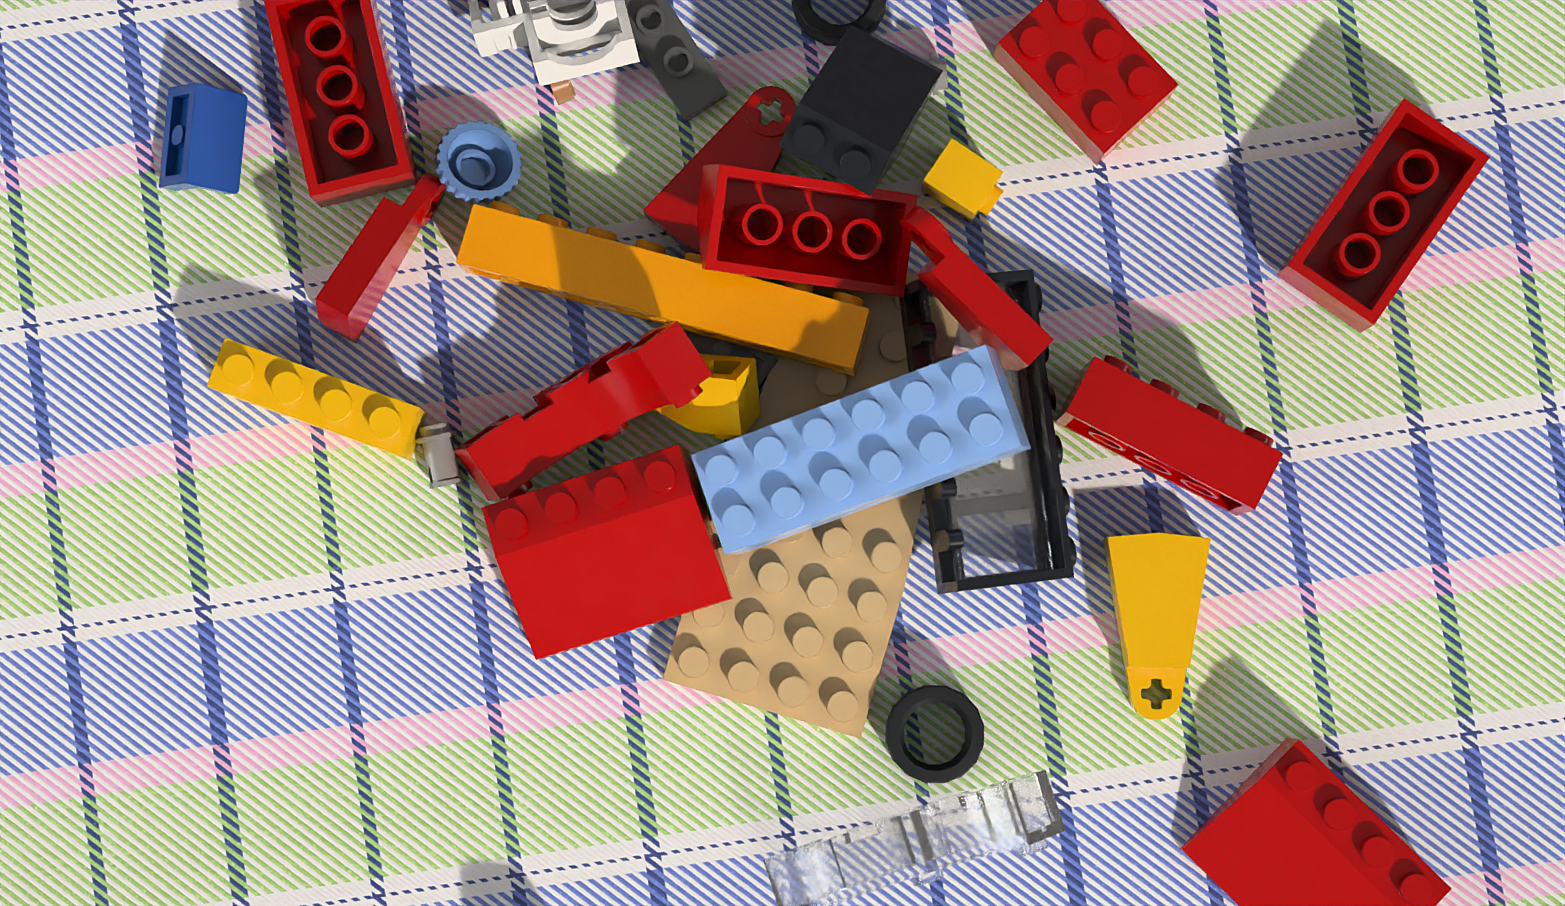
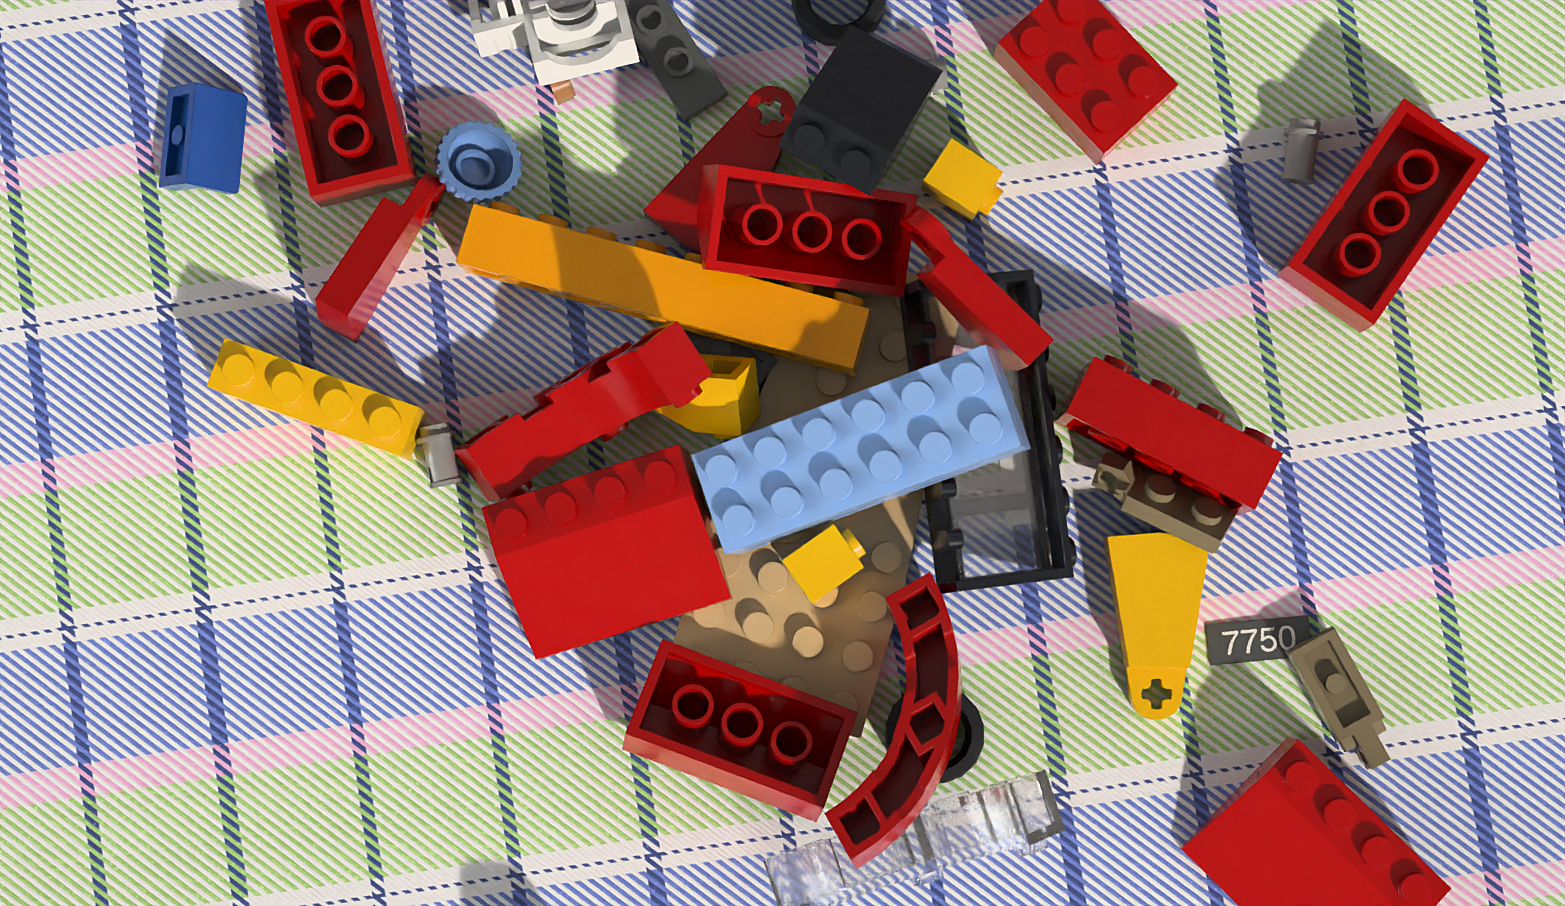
(739, 730): none -> red slope
(825, 562): none -> yellow brick
(924, 733): none -> red brick
(1164, 502): none -> dark tan hinge
(1255, 639): none -> dark grey sticker
(1301, 150): none -> light grey pin
(1340, 695): none -> dark tan hinge

